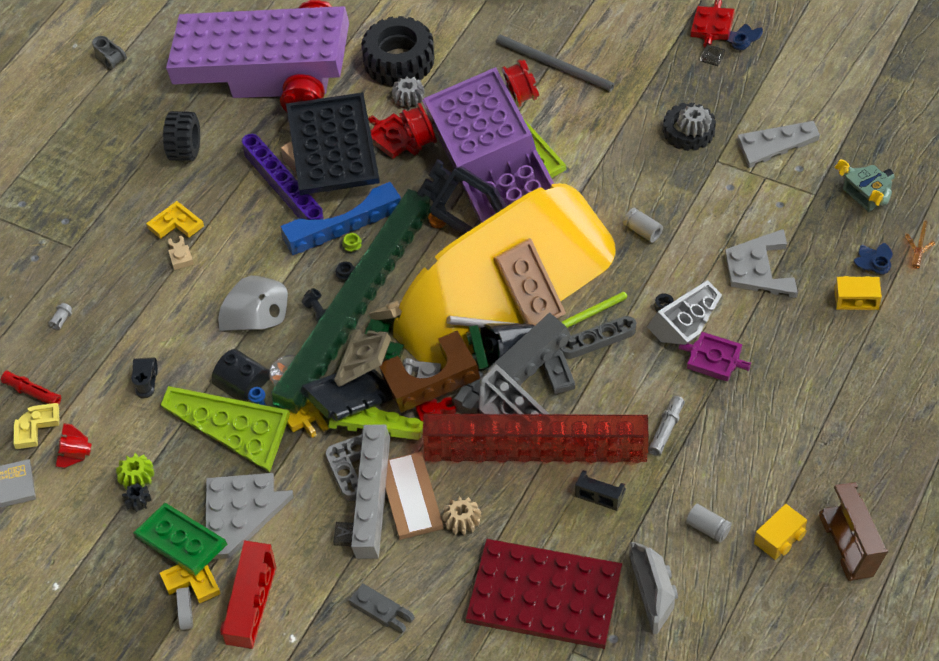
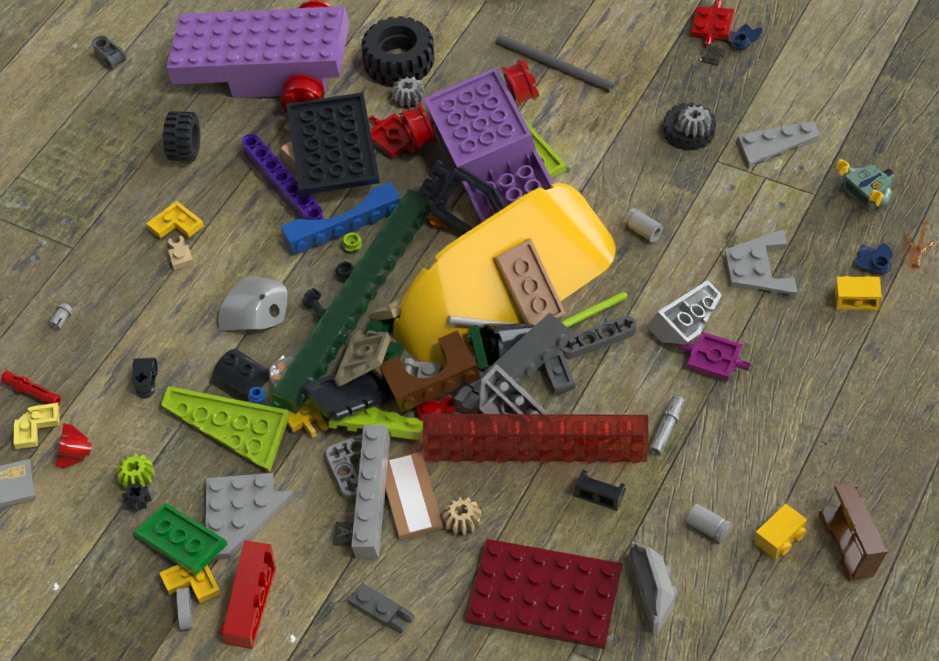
(661, 299): black bush -> none

